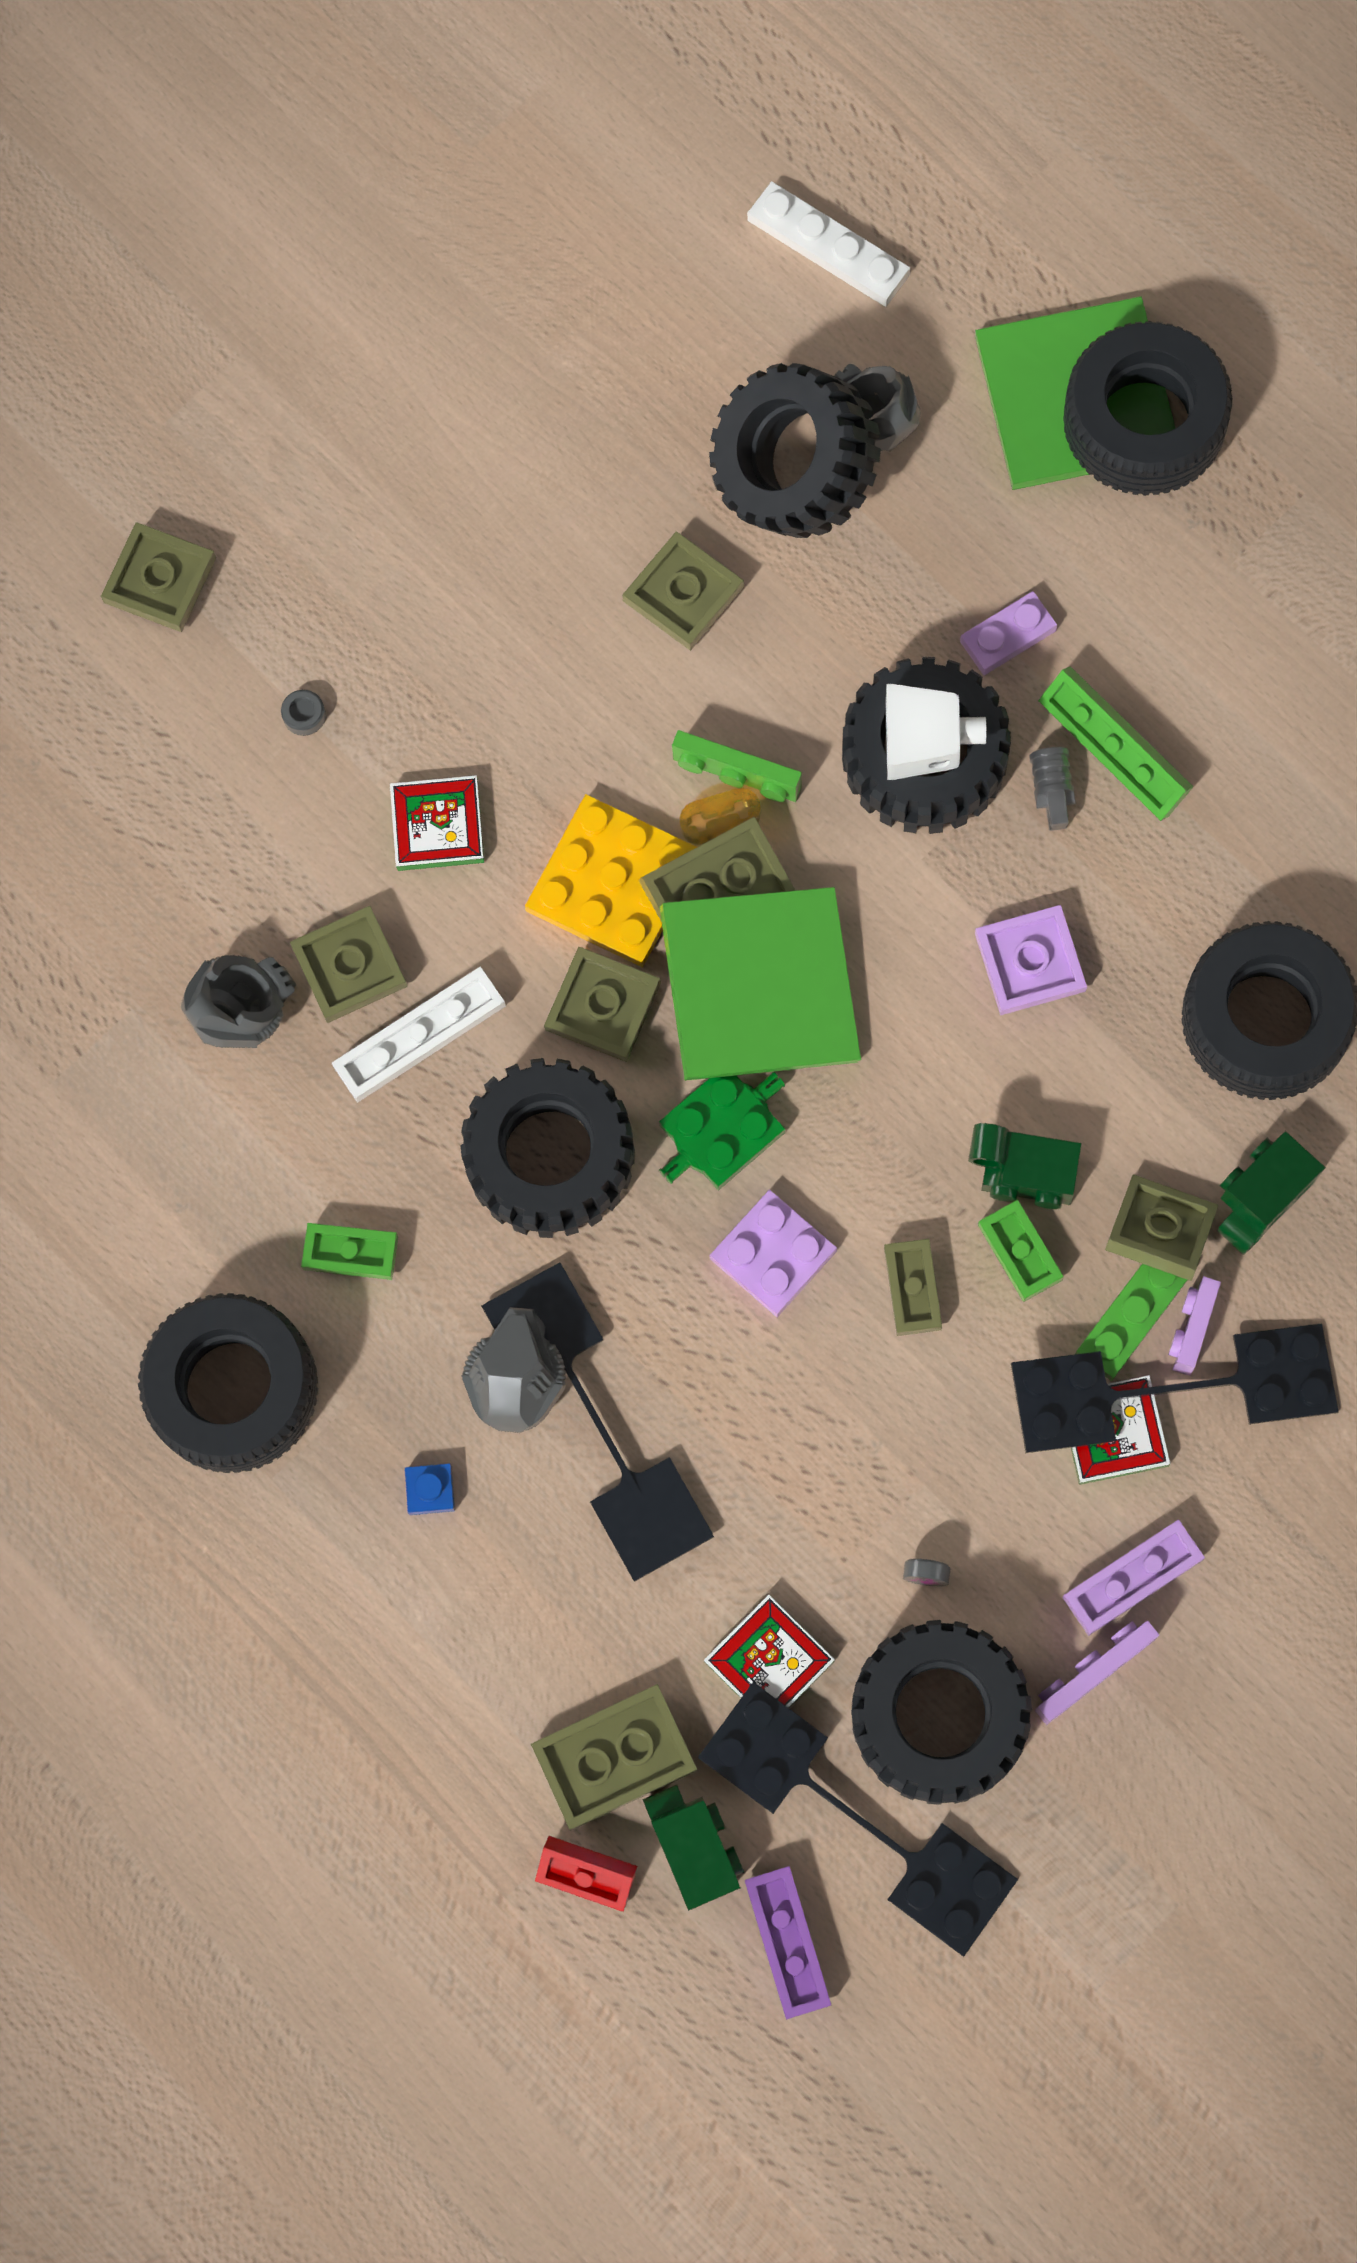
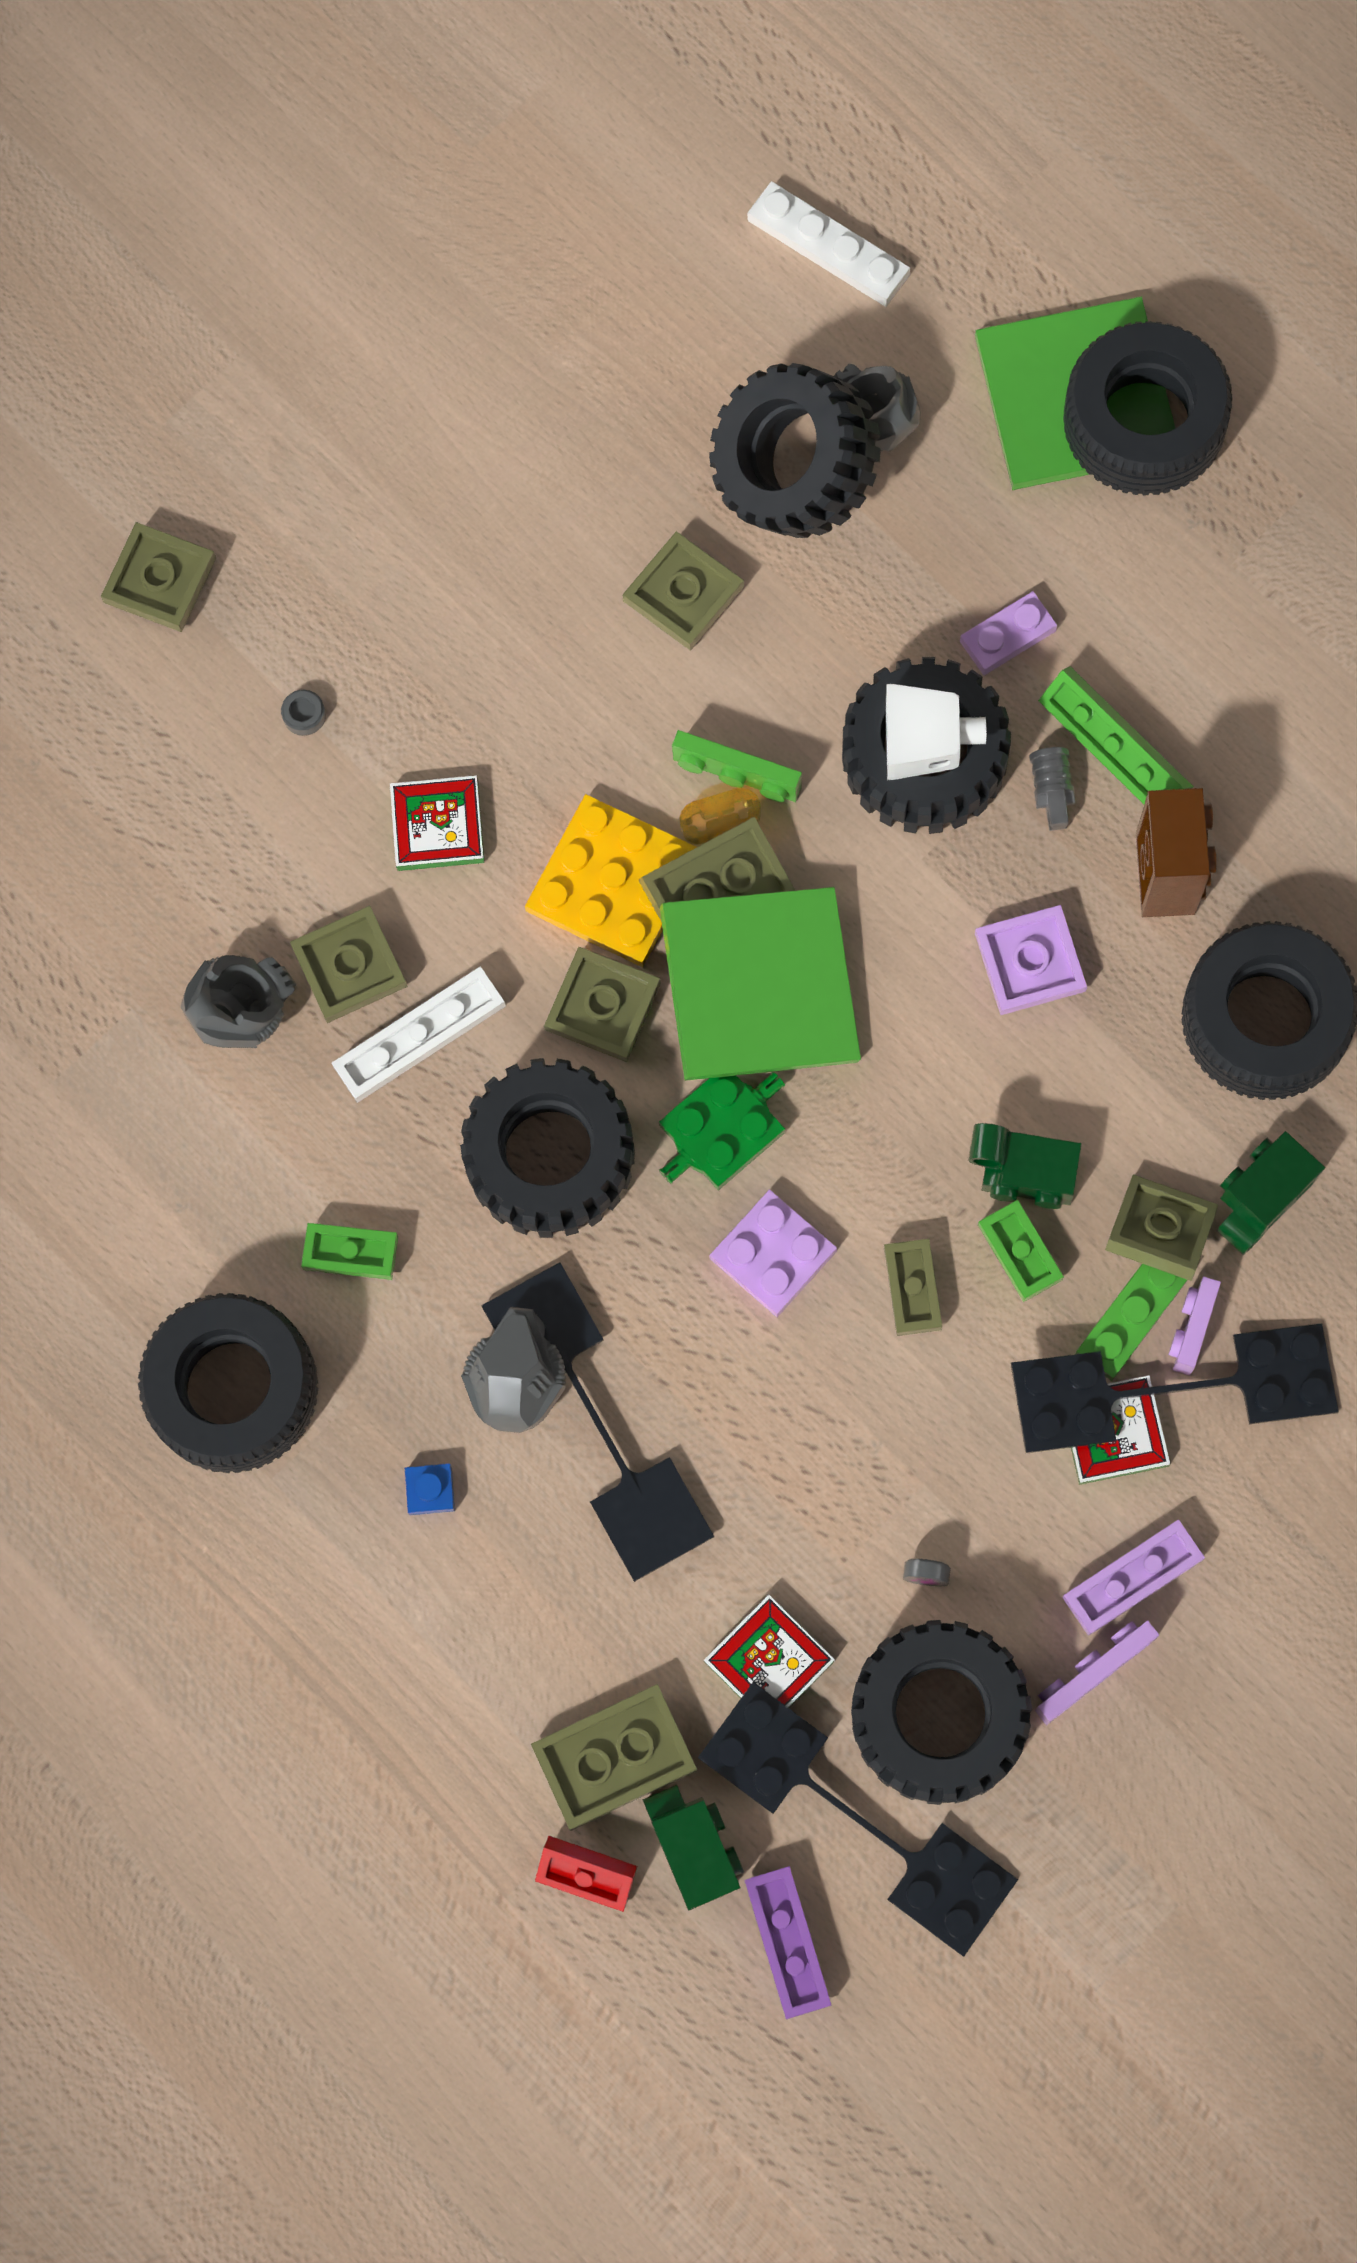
(1174, 852): none -> reddish brown brick

